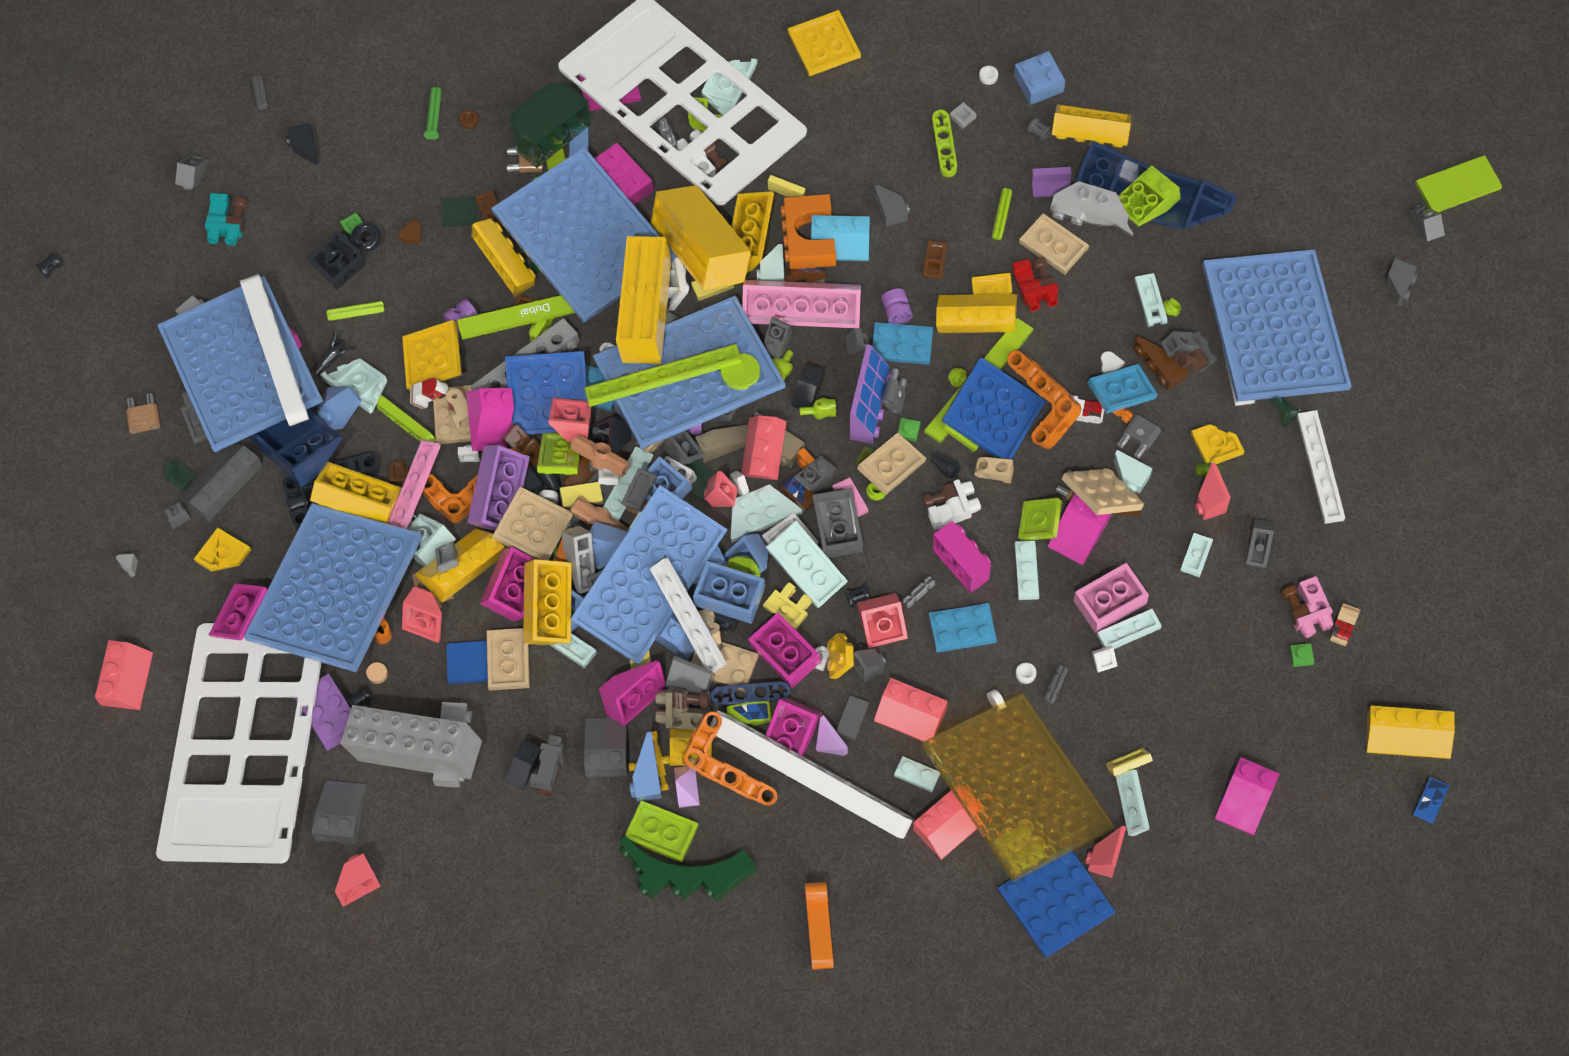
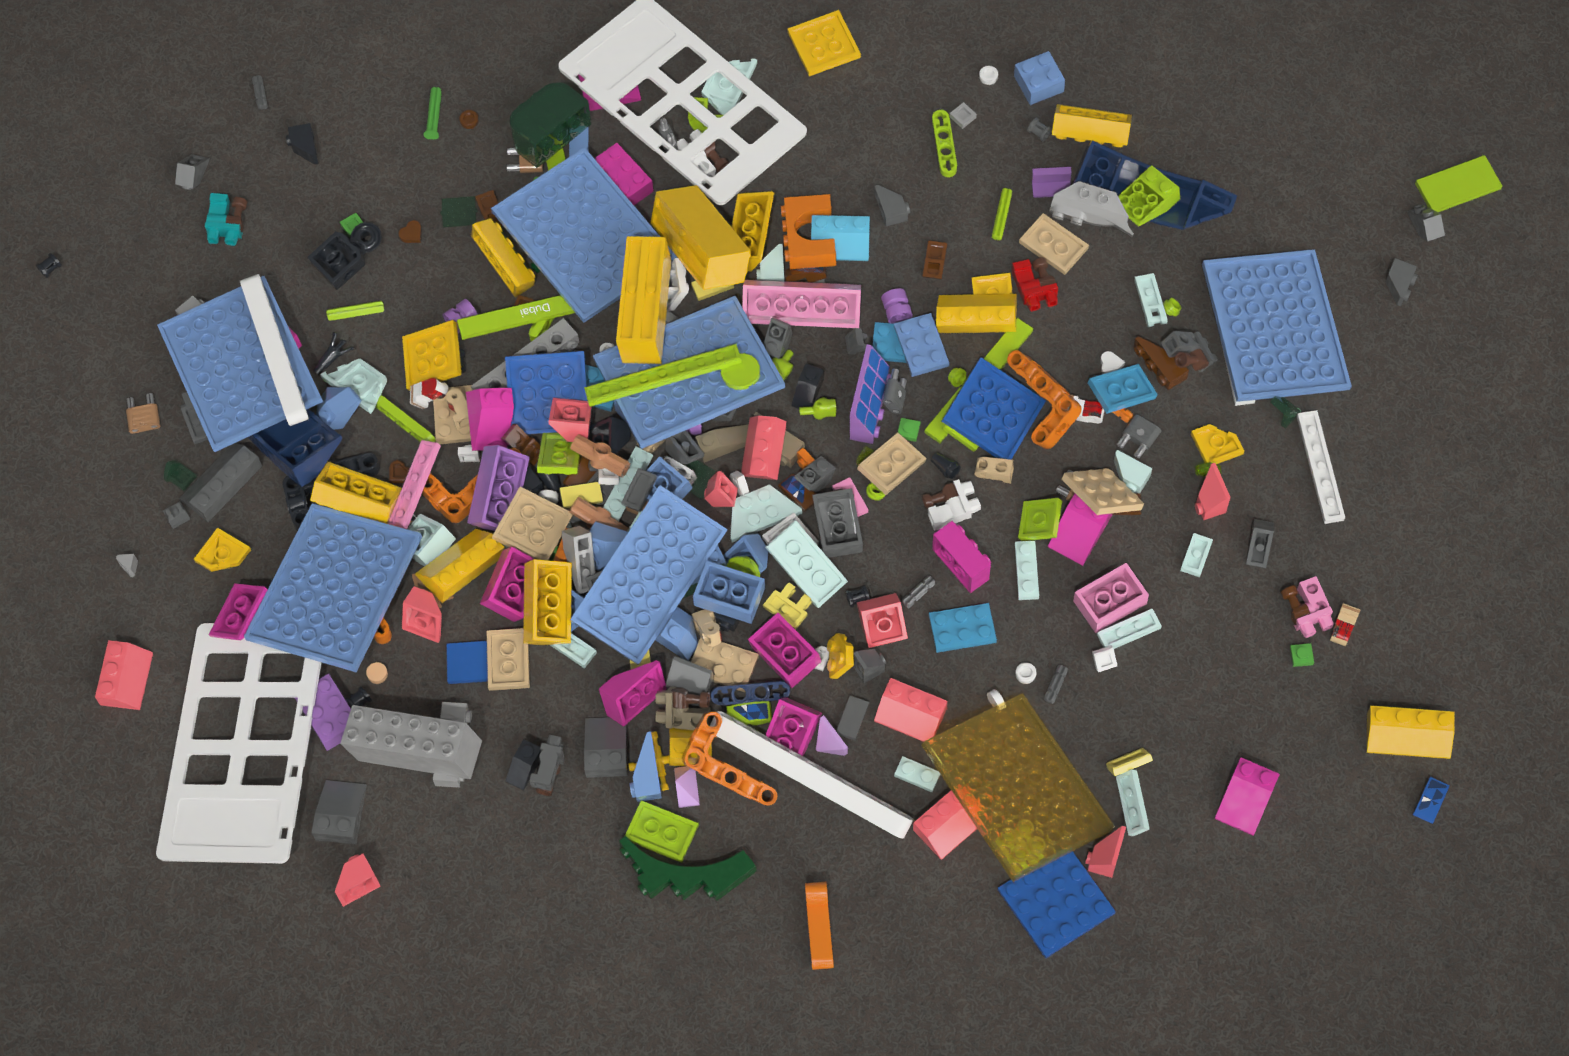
(446, 557): dark grey tile -> none
(688, 615): white plate -> none
(784, 187): light yellow tile -> none
(921, 344): none -> medium blue plate

